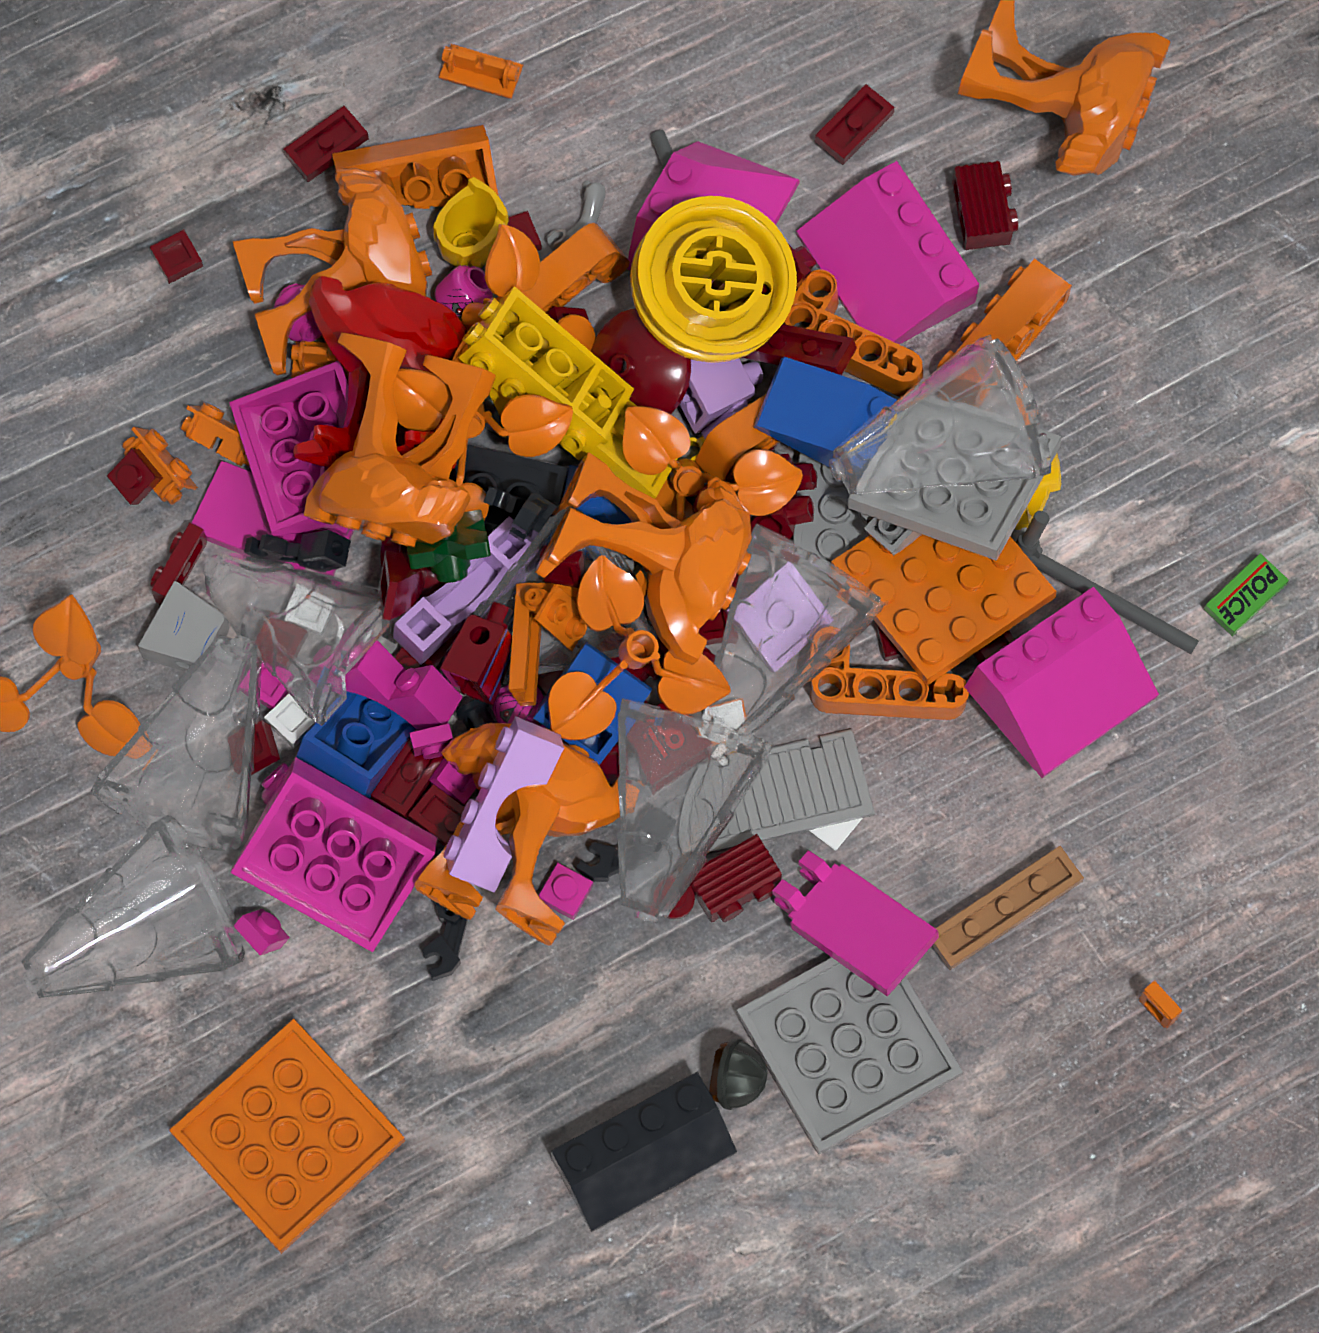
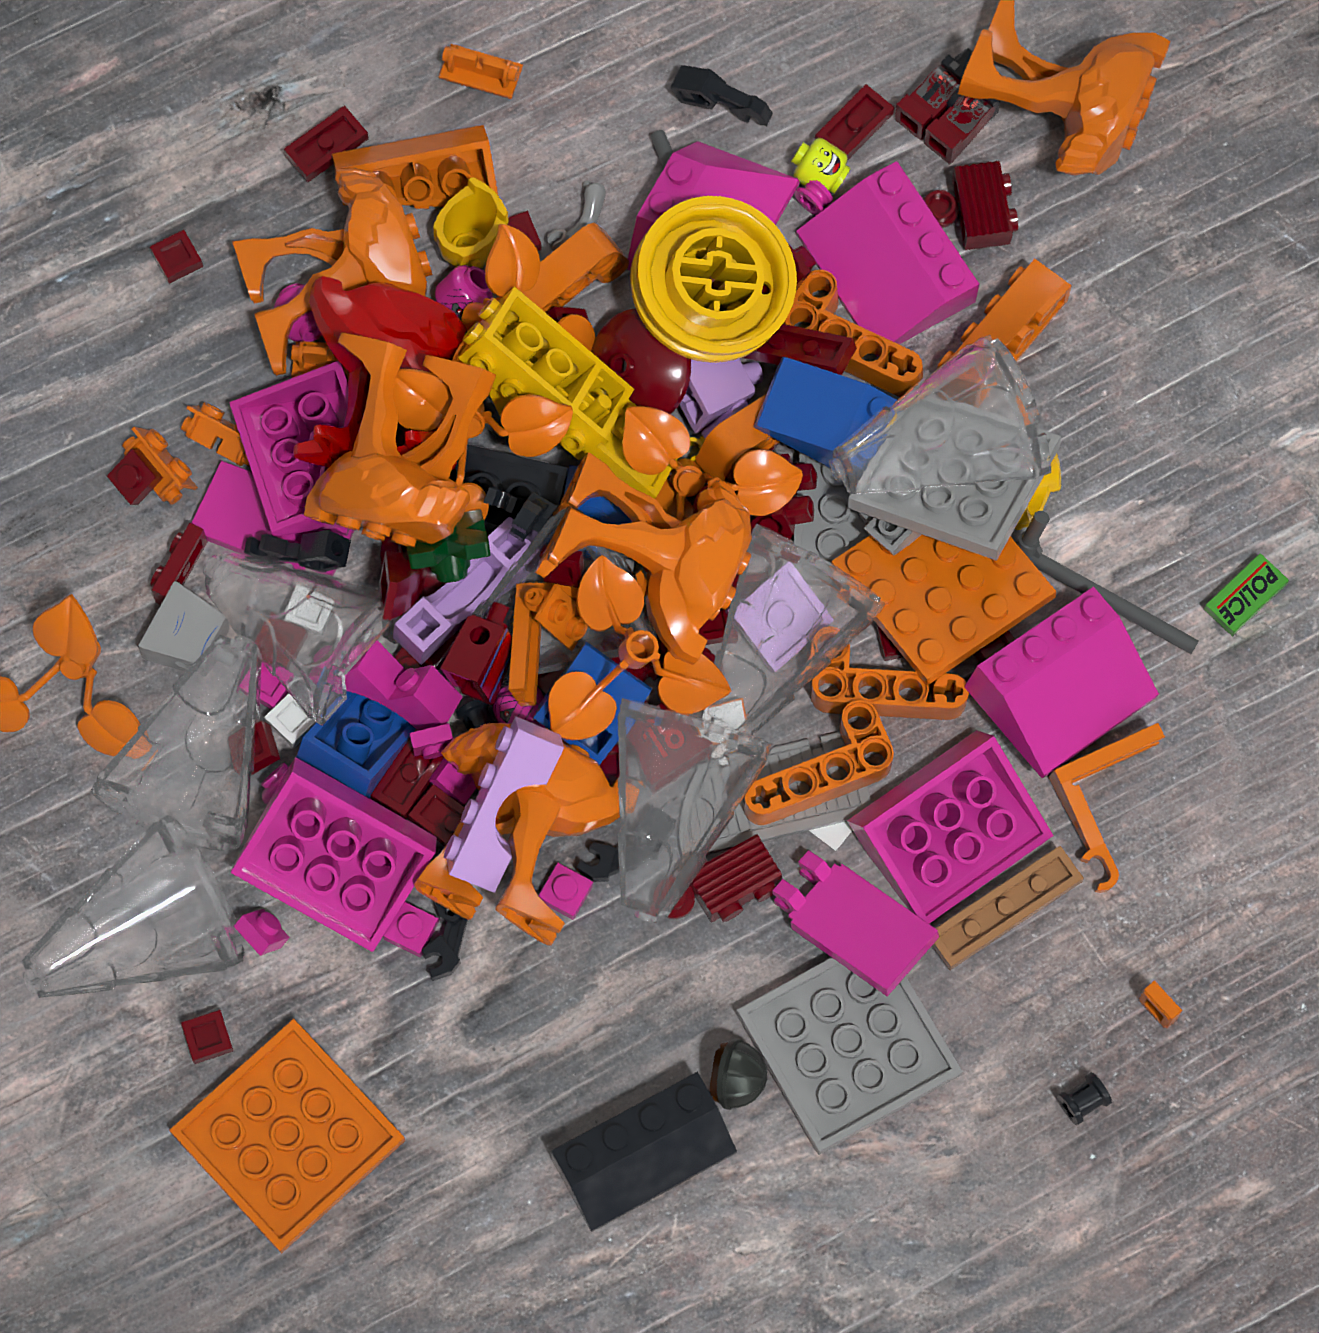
(207, 1036): none -> dark red plate
(411, 929): none -> dark pink plate
(705, 88): none -> black piece
(813, 196): none -> dark pink bush
(814, 773): none -> orange beam
(821, 163): none -> neon yellow head
(943, 207): none -> dark red plate
(944, 114): none -> dark red hips
(951, 826): none -> dark pink slope
(1075, 802): none -> orange hinge
(1084, 1098): none -> black bush

